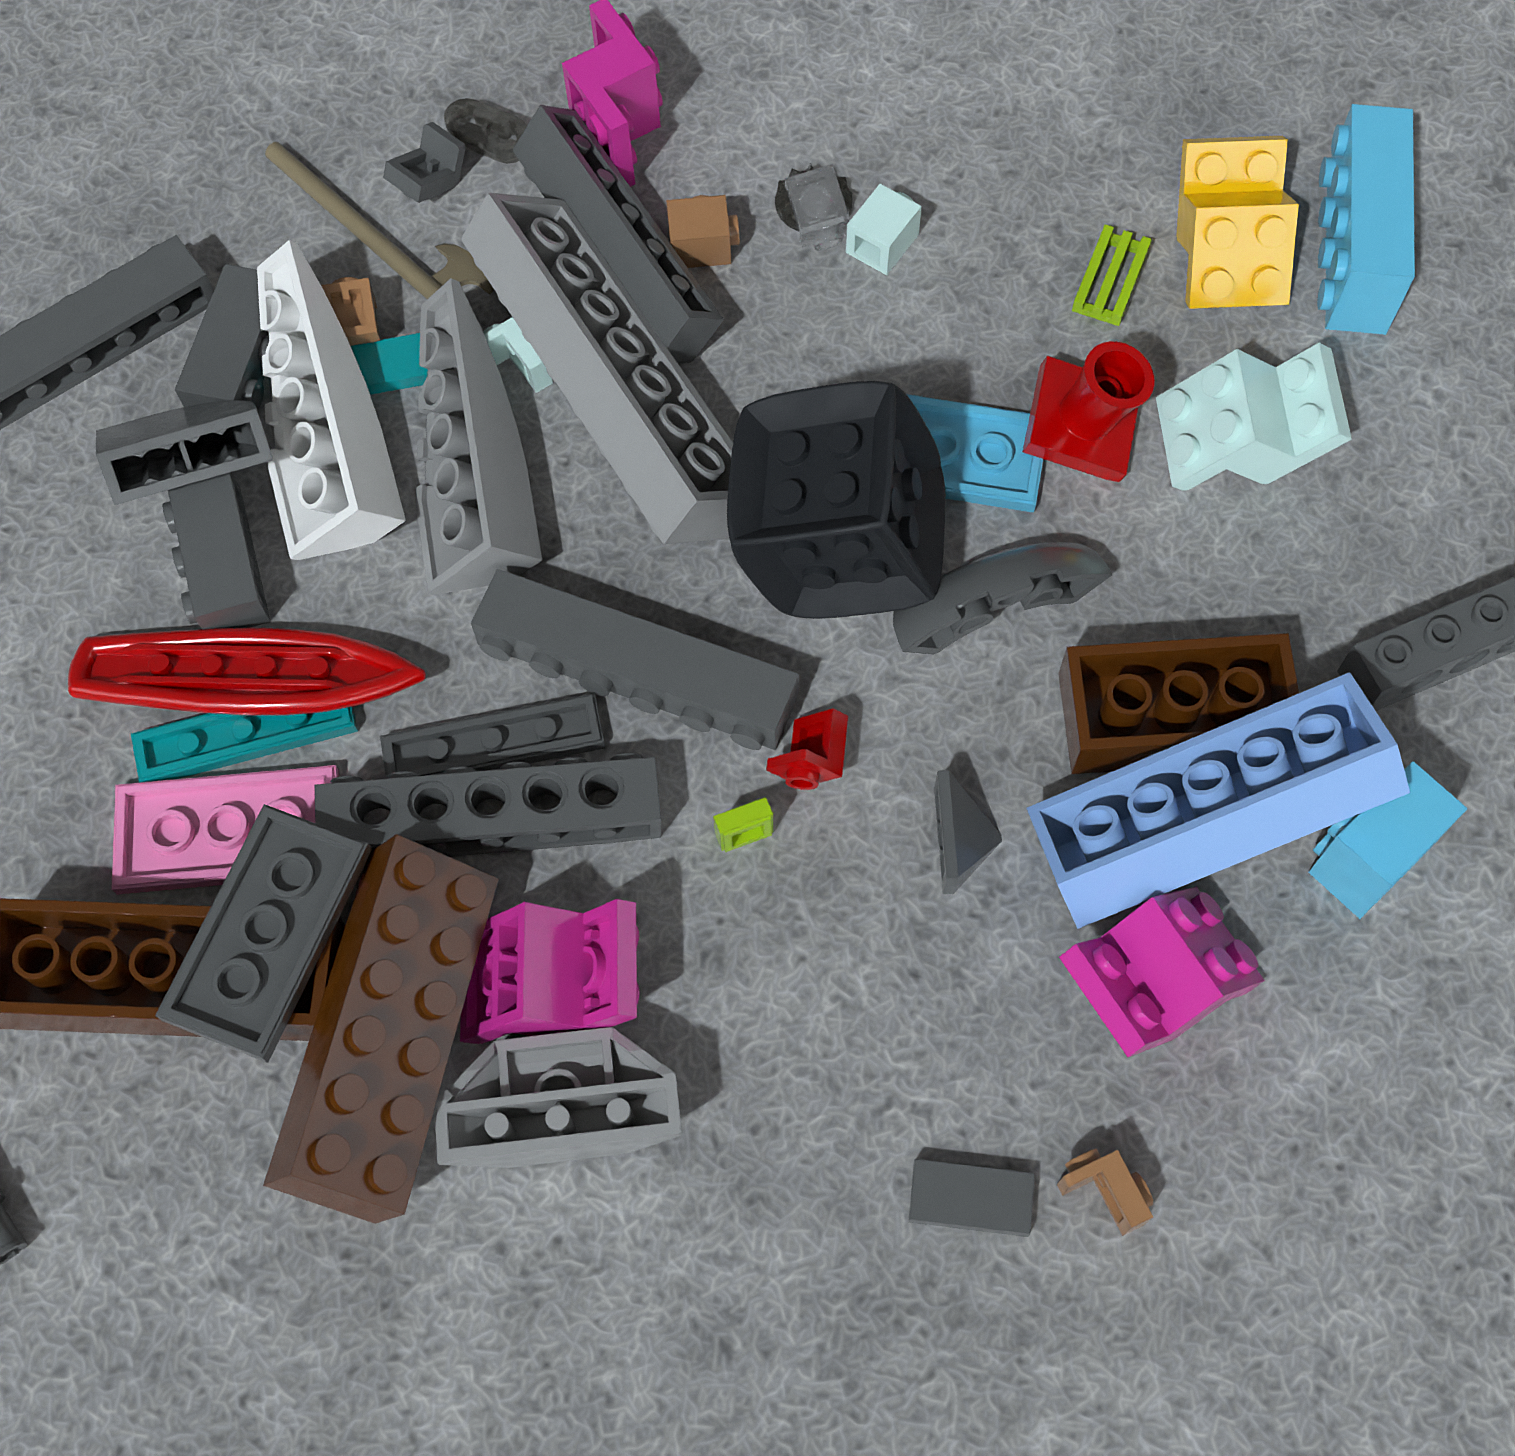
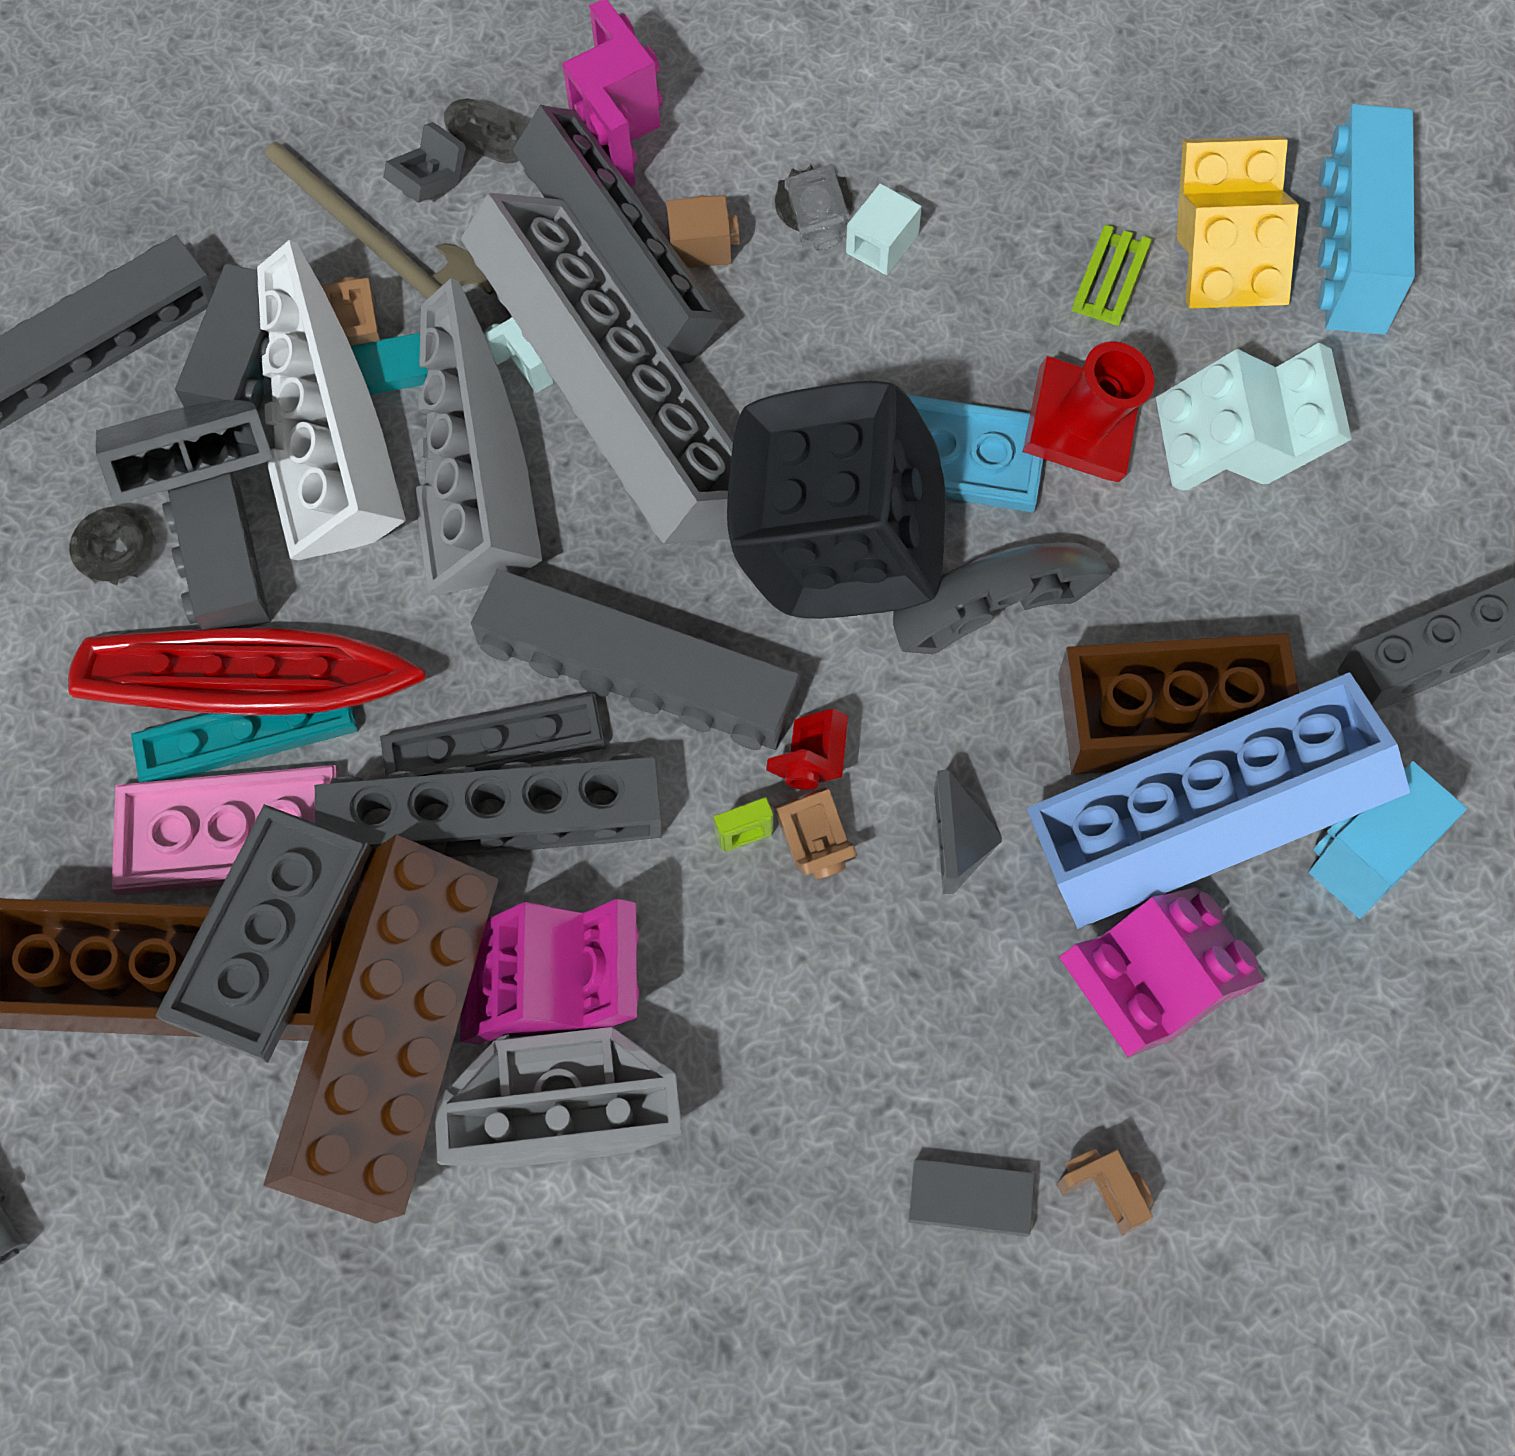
(107, 526): none -> clear smoke gear
(814, 834): none -> medium nougat bracket

